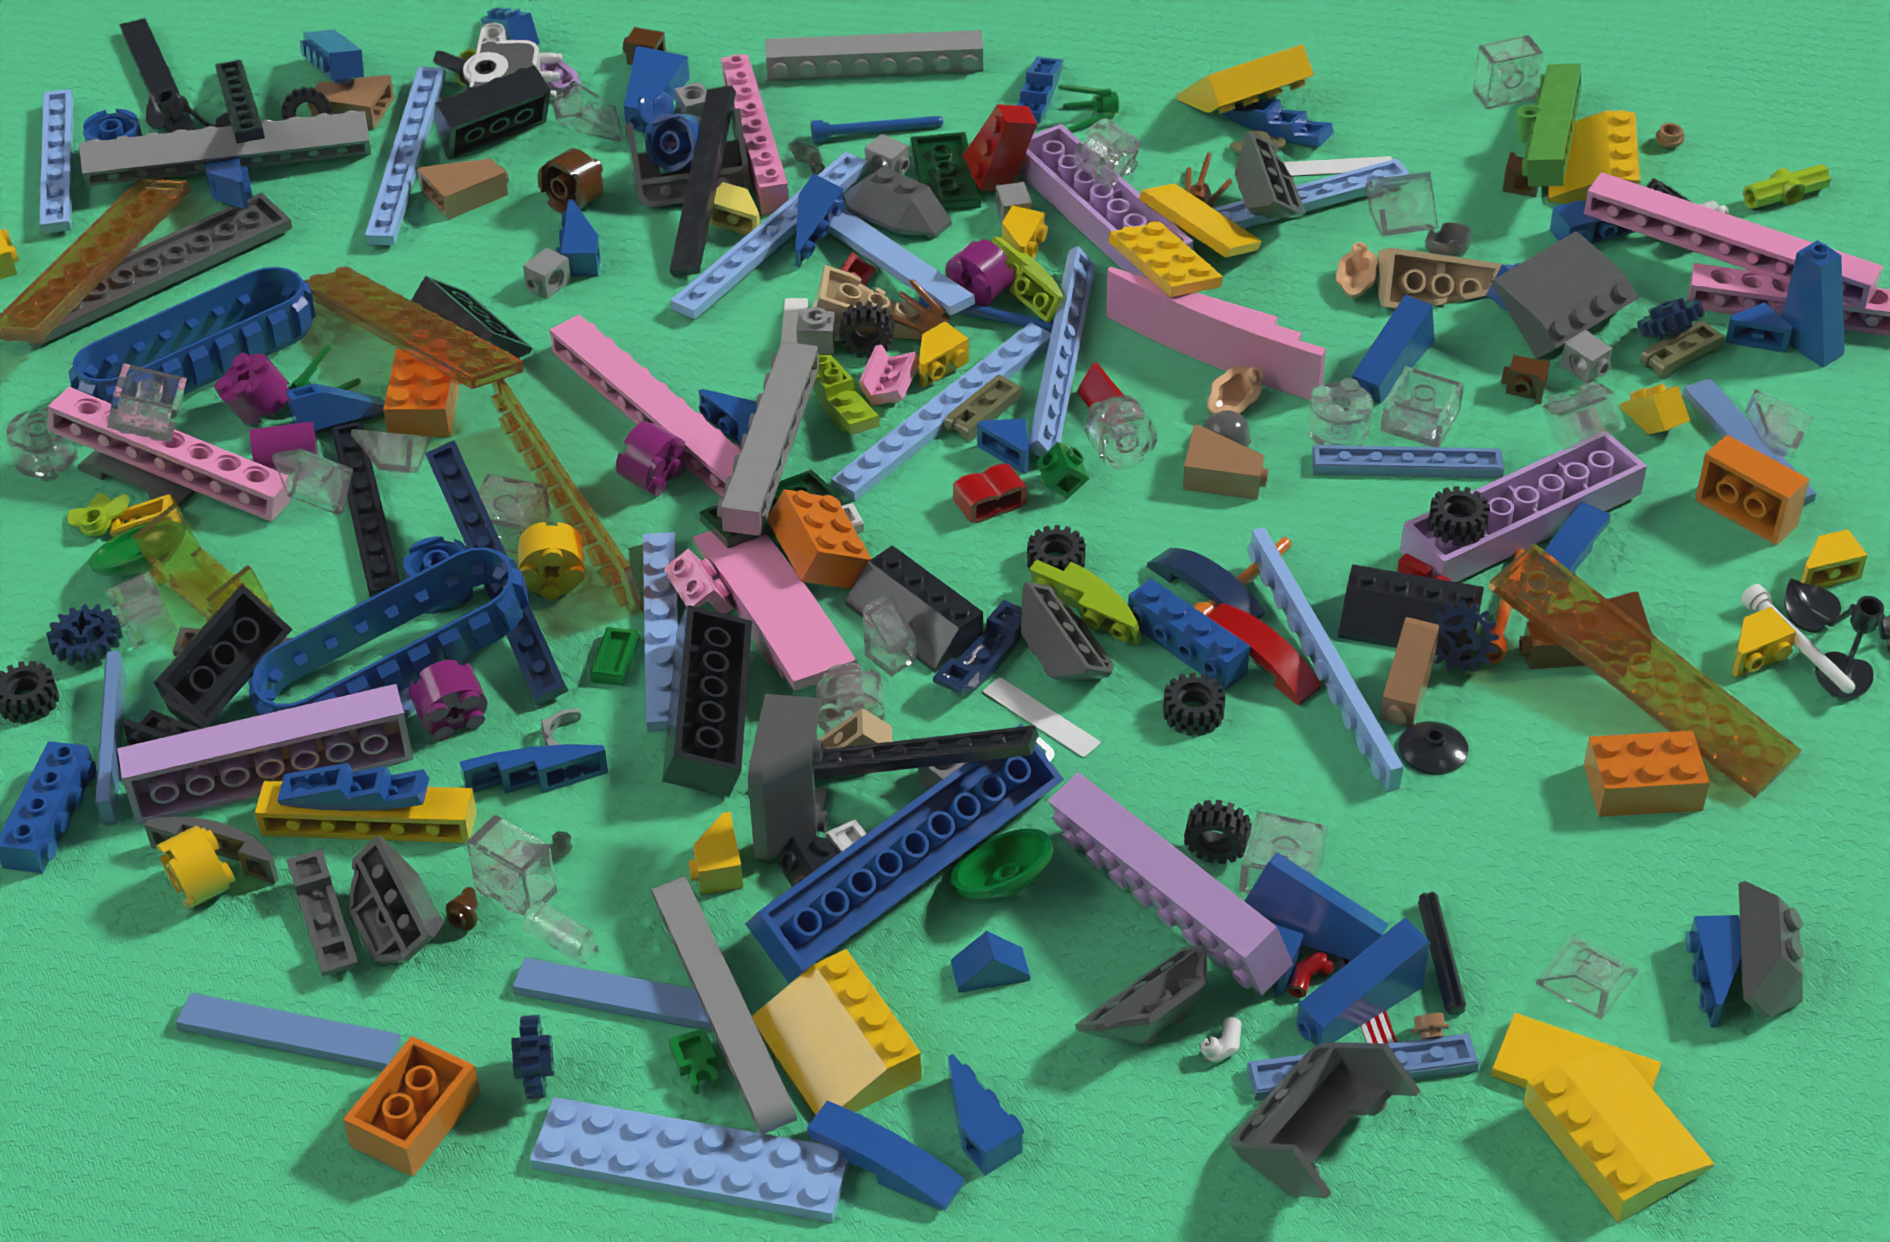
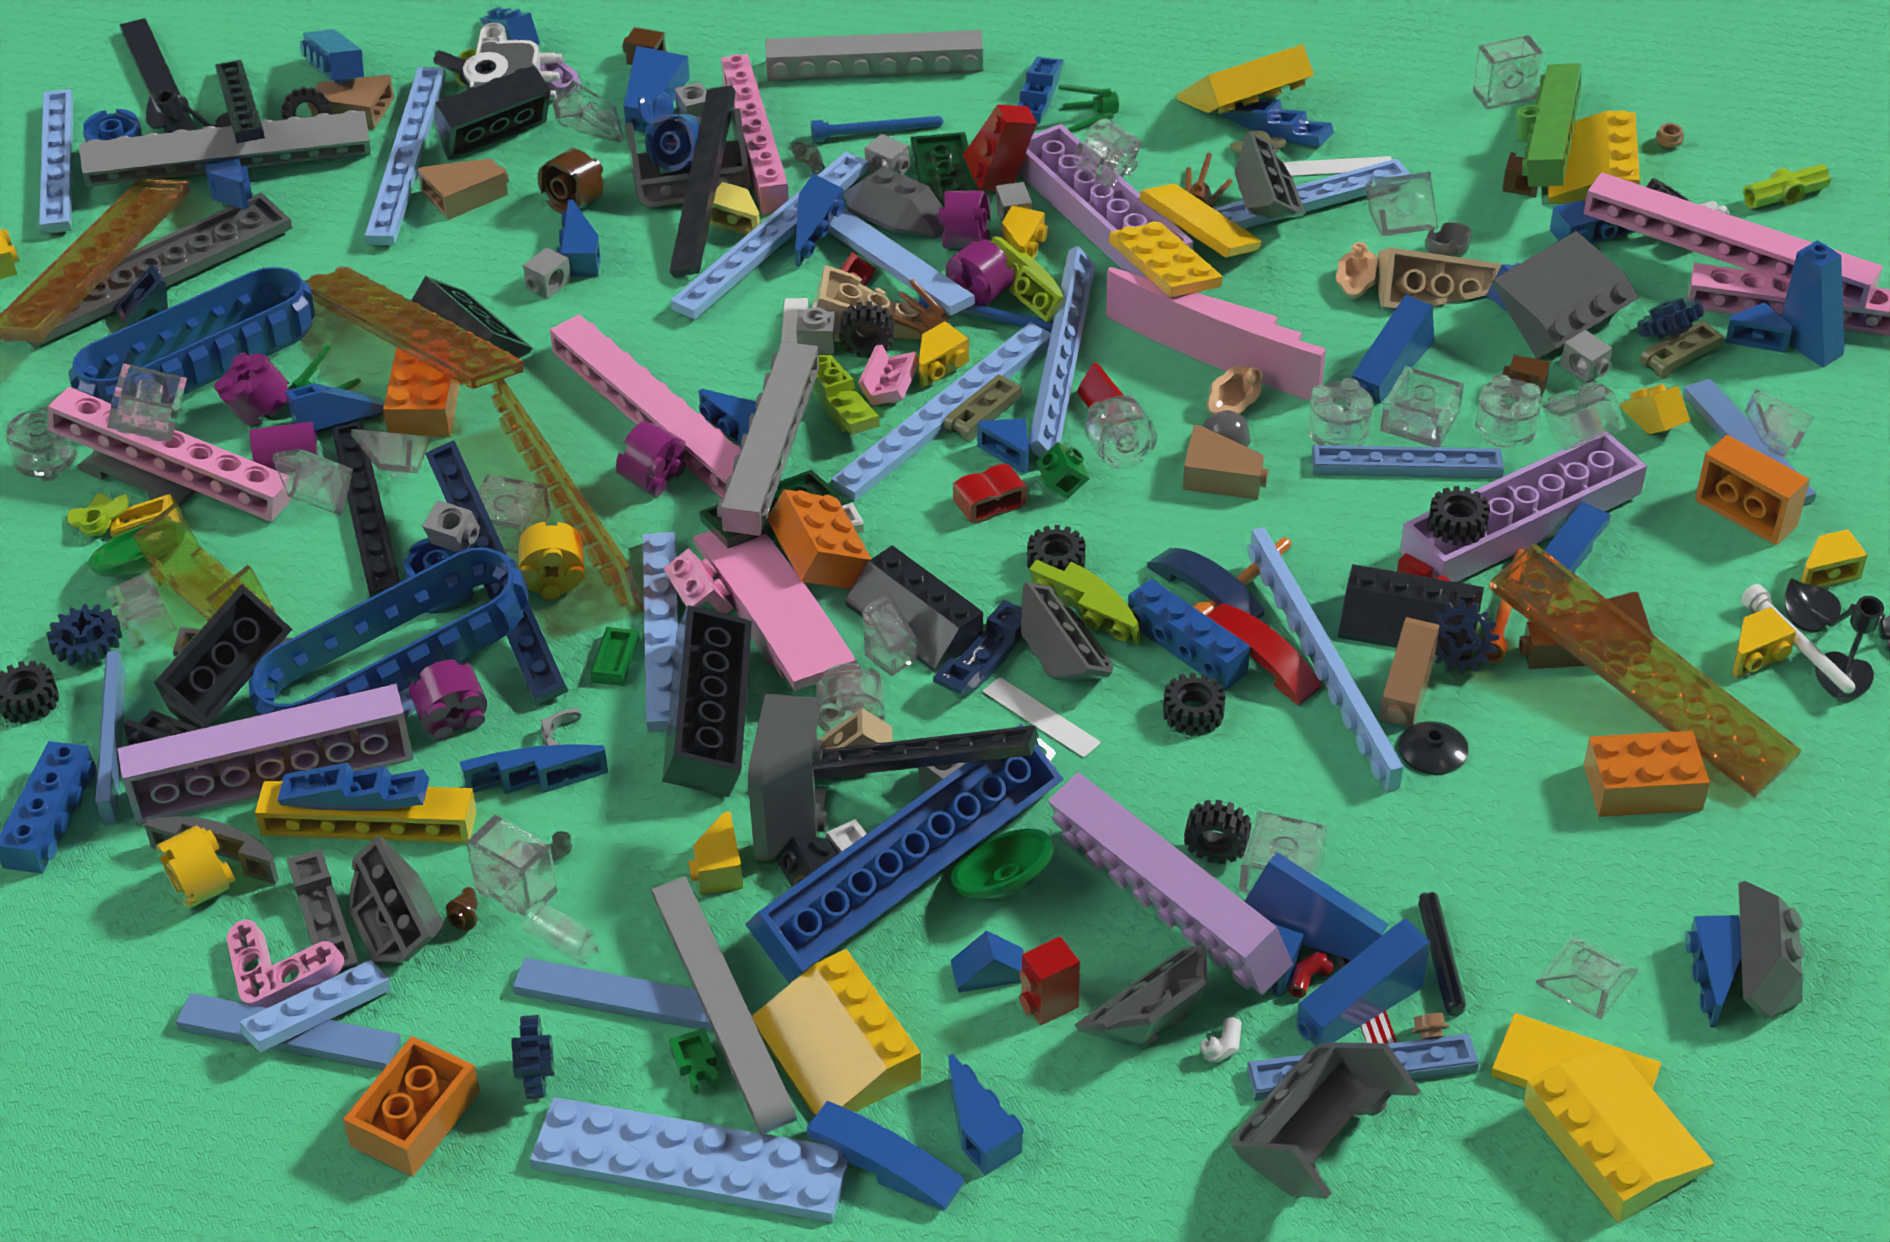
(145, 293): none -> dark blue slope
(271, 976): none -> bright pink beam
(314, 1006): none -> light blue plate
(451, 527): none -> light grey brick
(964, 218): none -> magenta brick
(1049, 981): none -> red brick
(1508, 411): none -> clear brick

